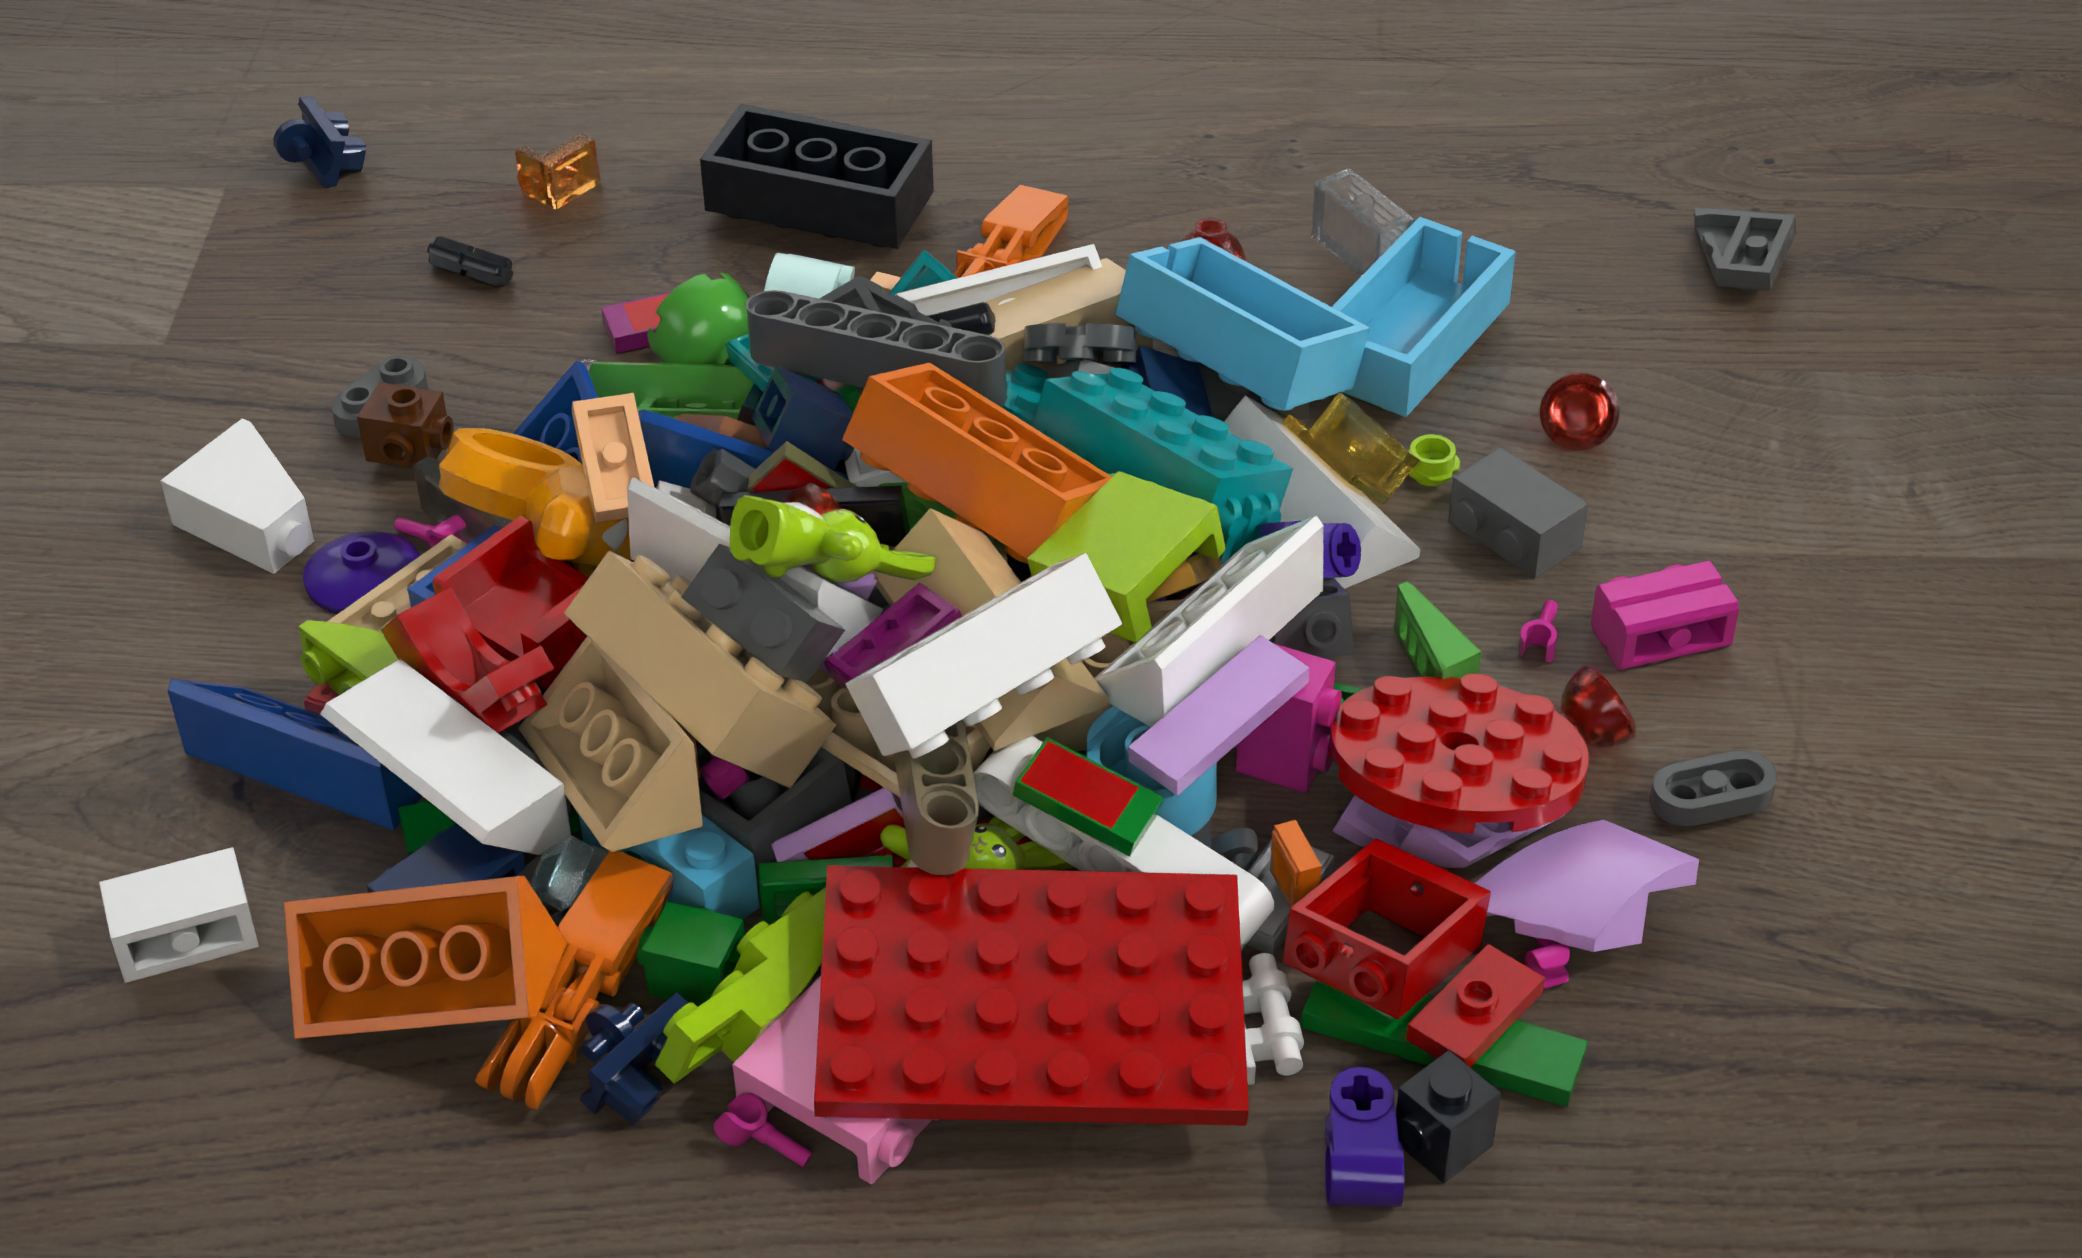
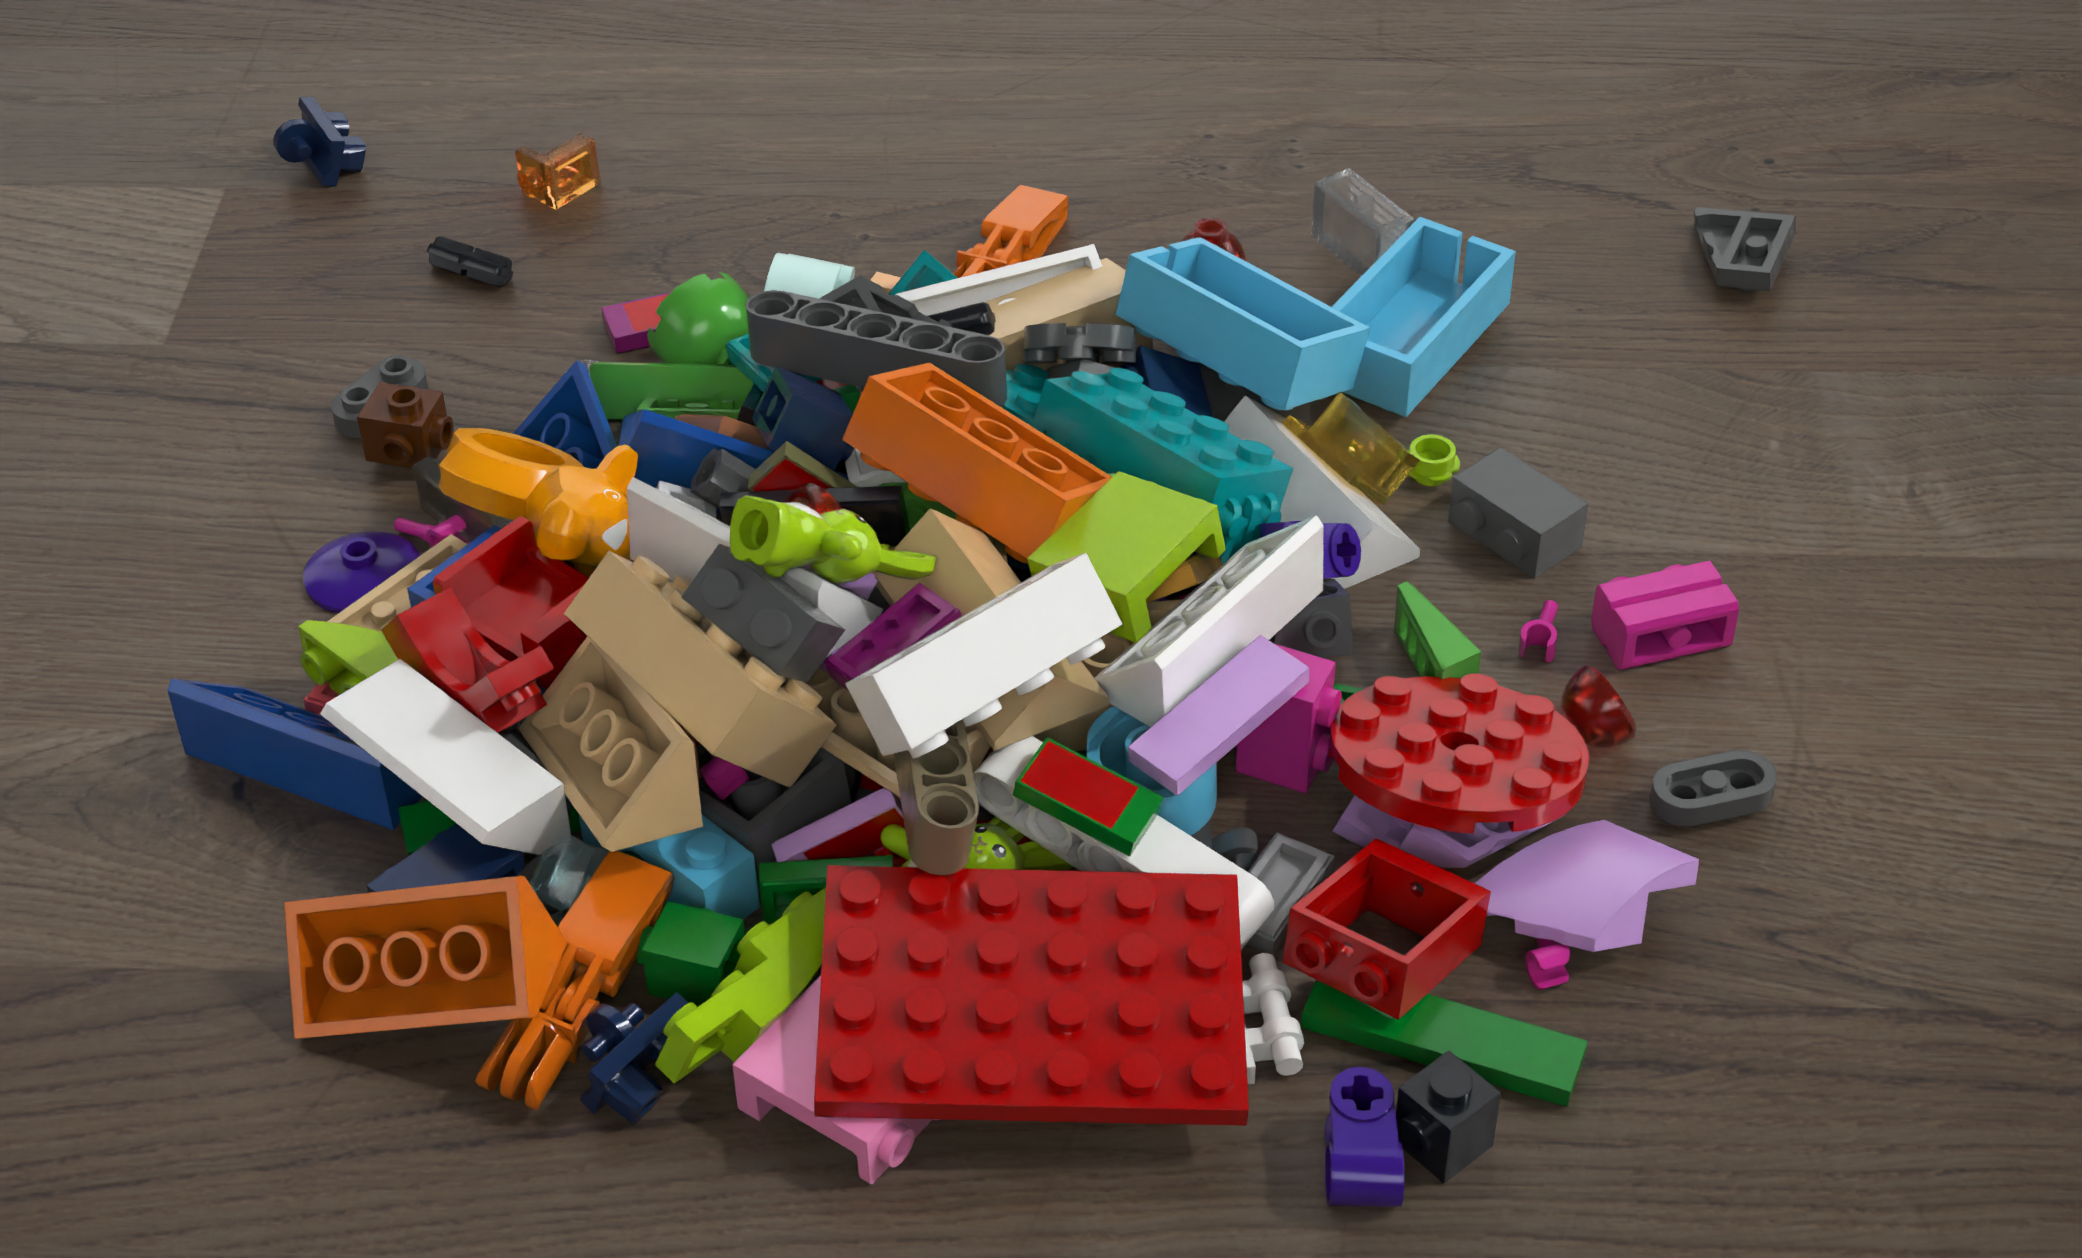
(178, 914): white brick -> none
(240, 500): white slope -> none
(610, 452): light nougat panel -> none
(754, 1124): dark pink hand -> none
(817, 176): black brick -> none
(1293, 862): orange tile -> none
(1476, 1006): red plate -> none
(1579, 411): clear red brick -> none

